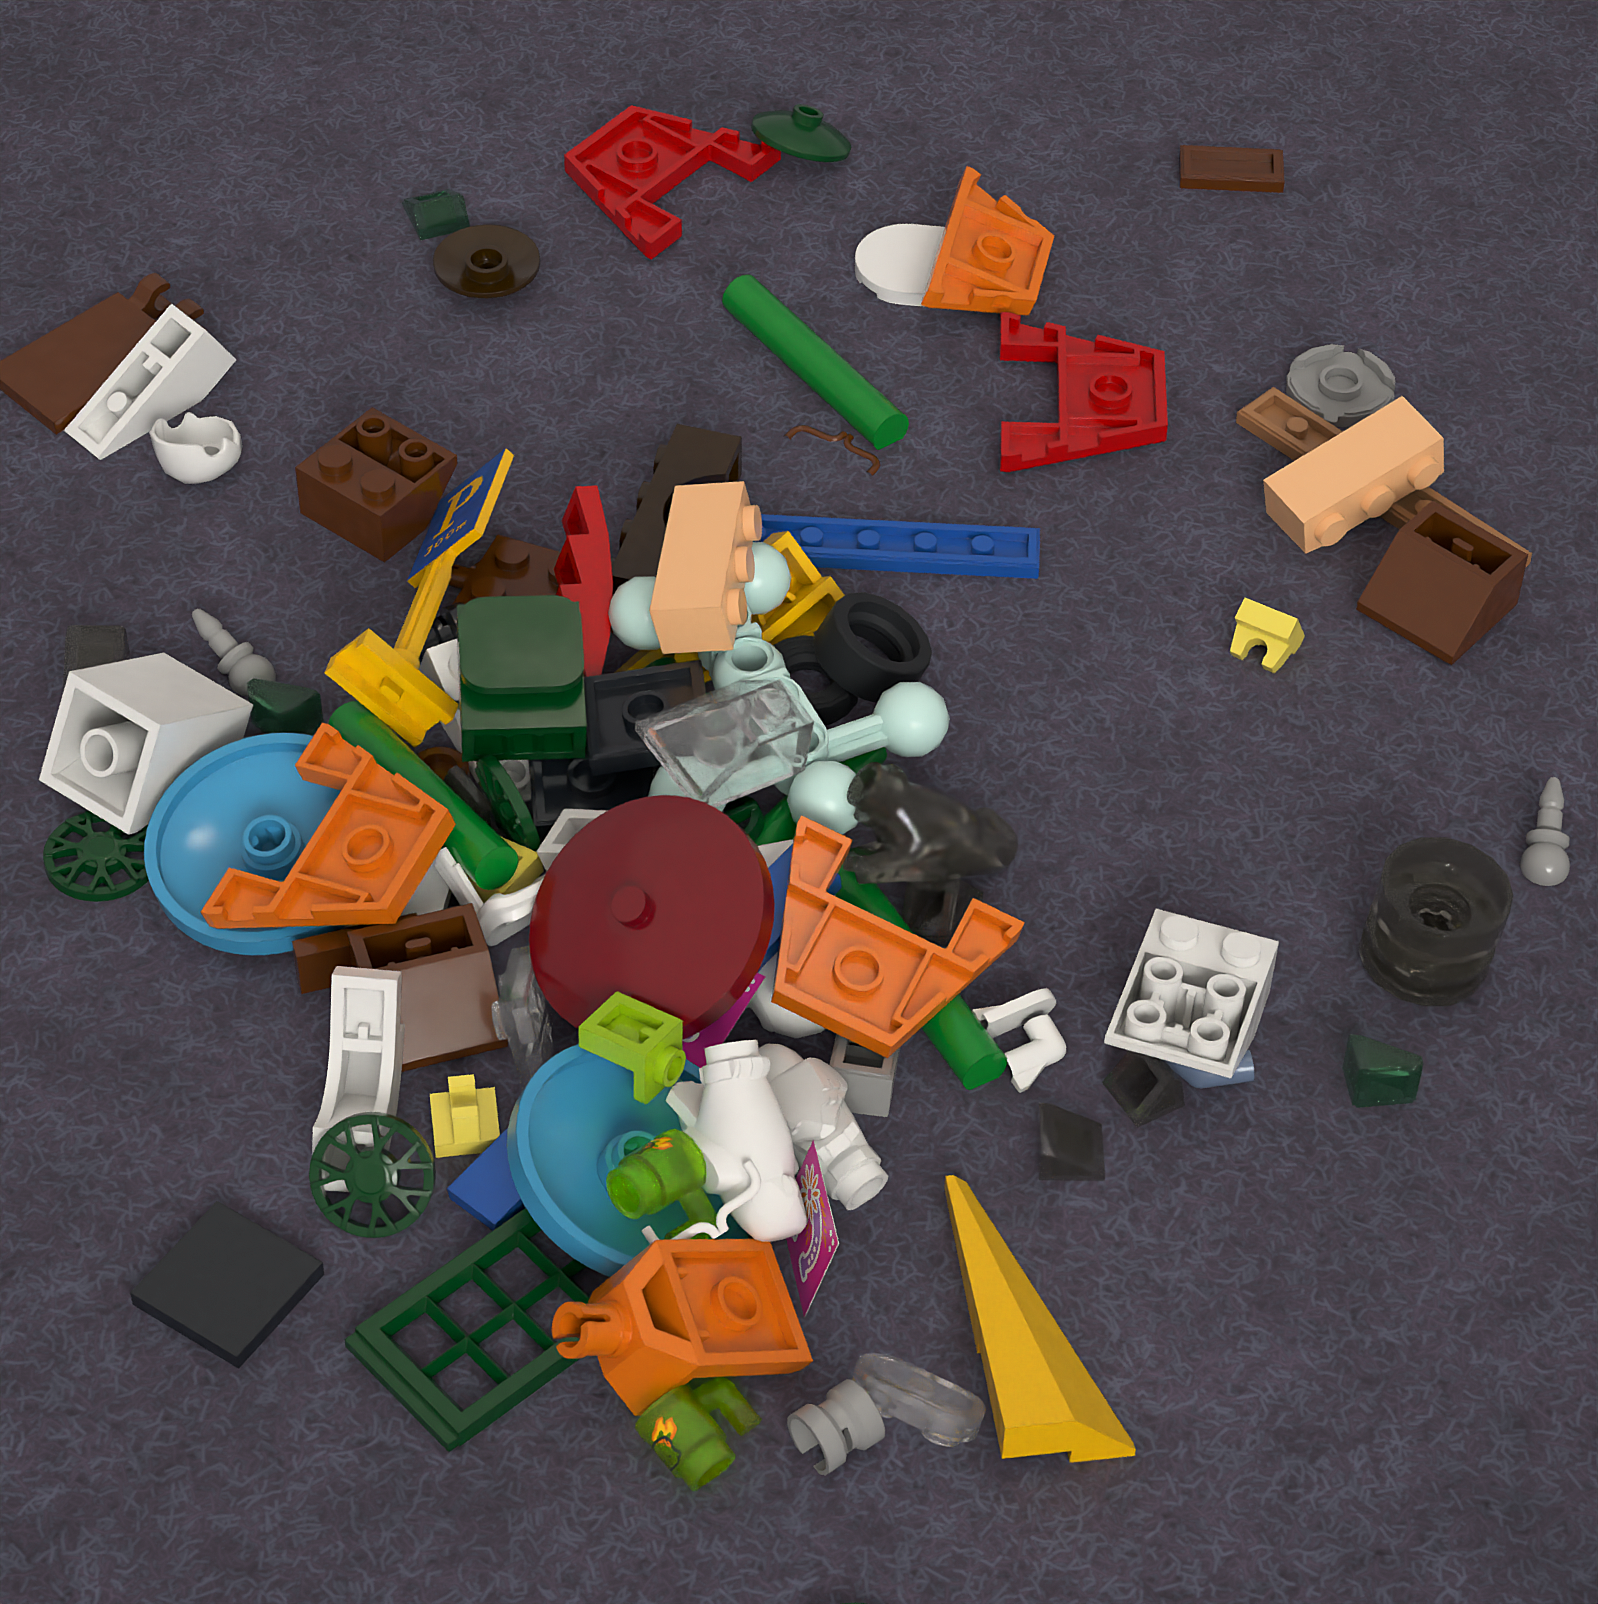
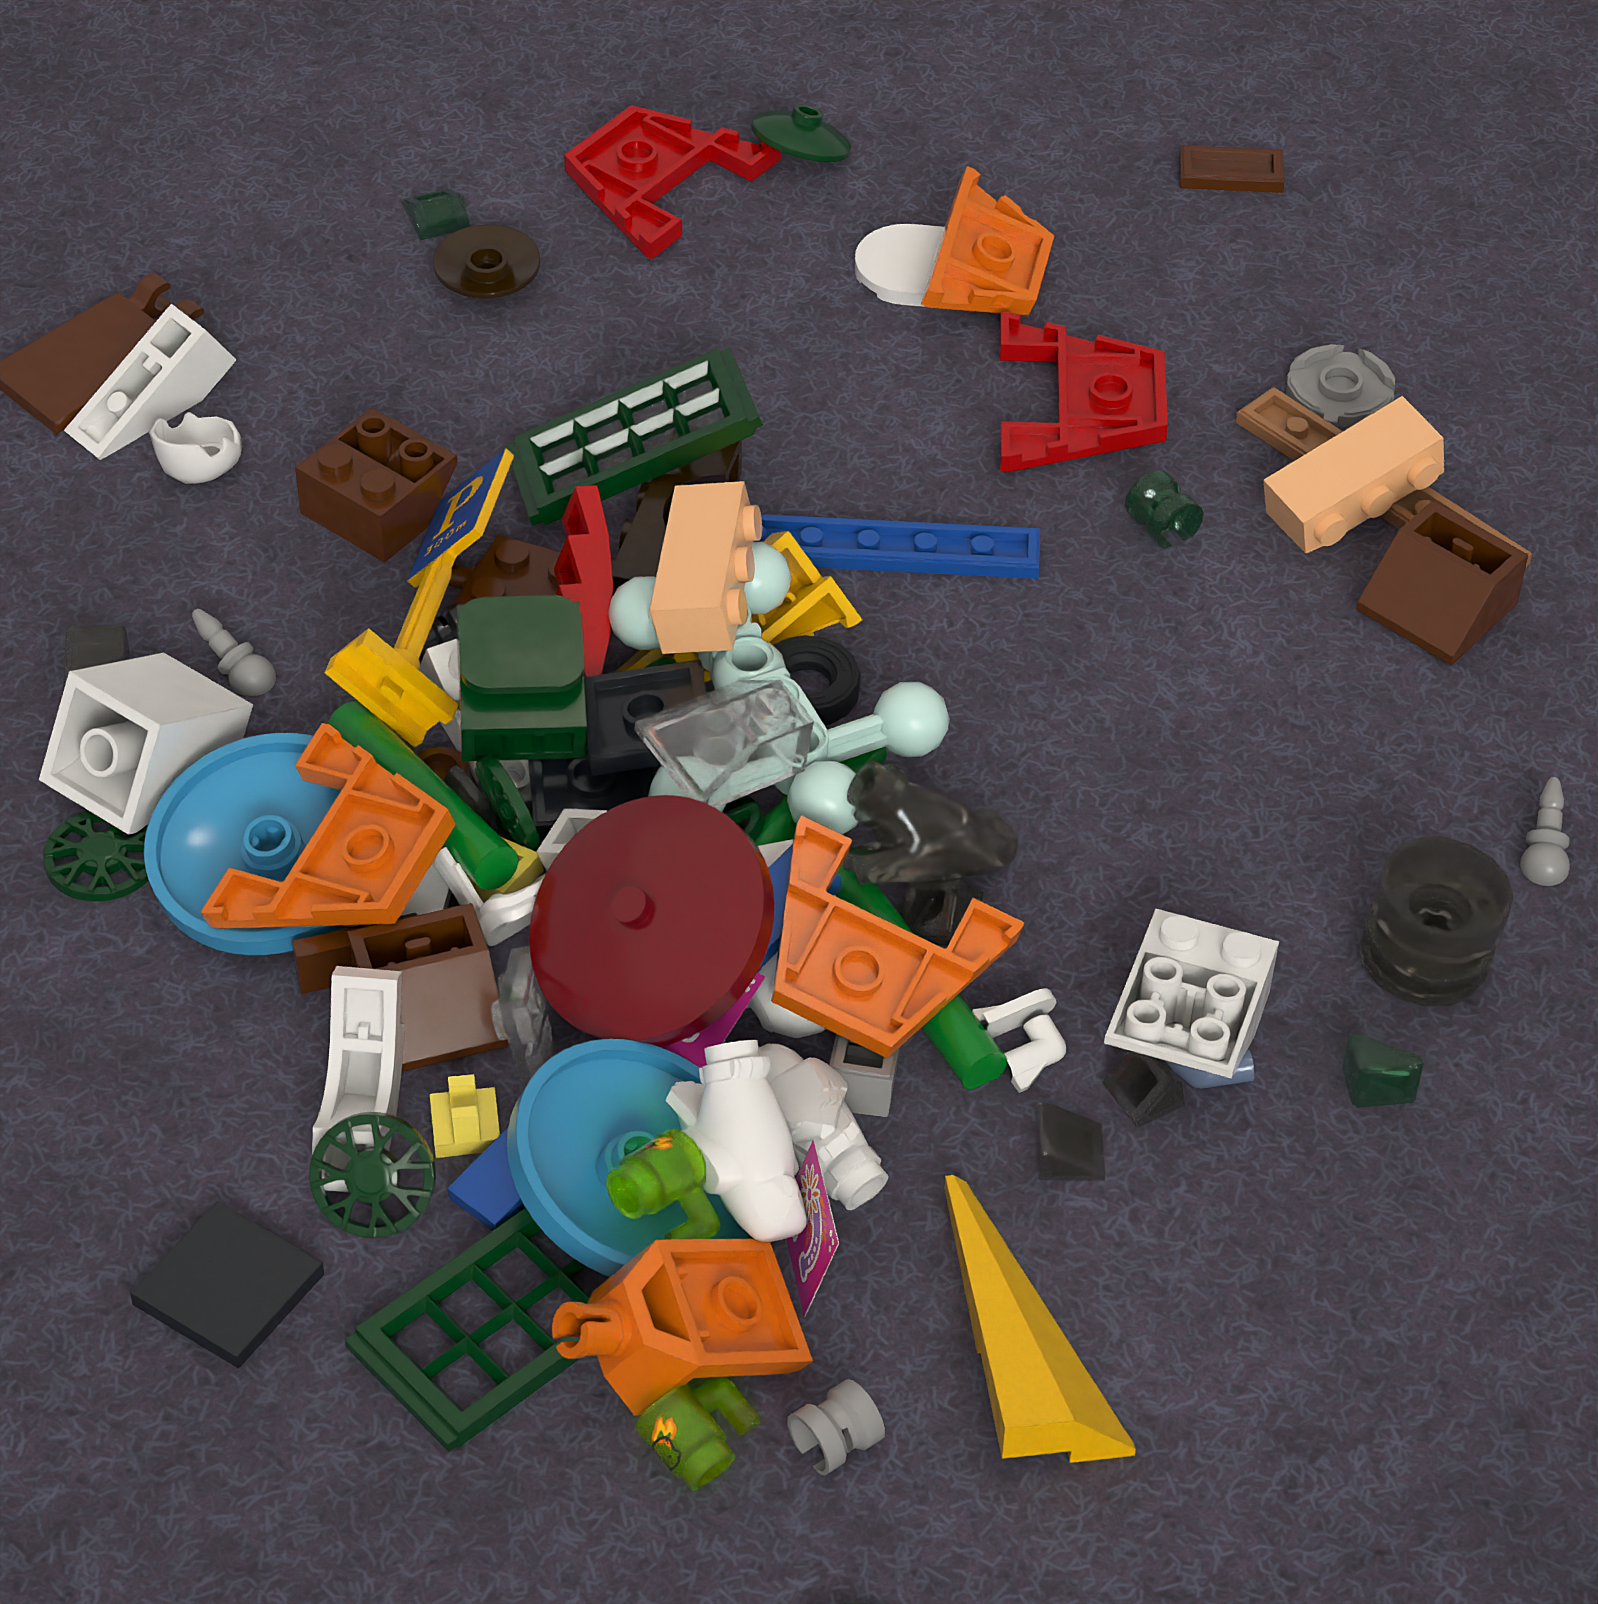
(284, 707): clear green slope -> none
(634, 434): none -> dark green piece
(637, 1040): lime bracket -> none
(704, 1227): white piece -> none
(815, 362): green piece -> none
(847, 443): reddish brown piece -> none
(885, 626): black tyre -> none
(926, 1401): clear plate -> none
(1160, 505): none -> clear green wheel
(1269, 628): light yellow tile -> none

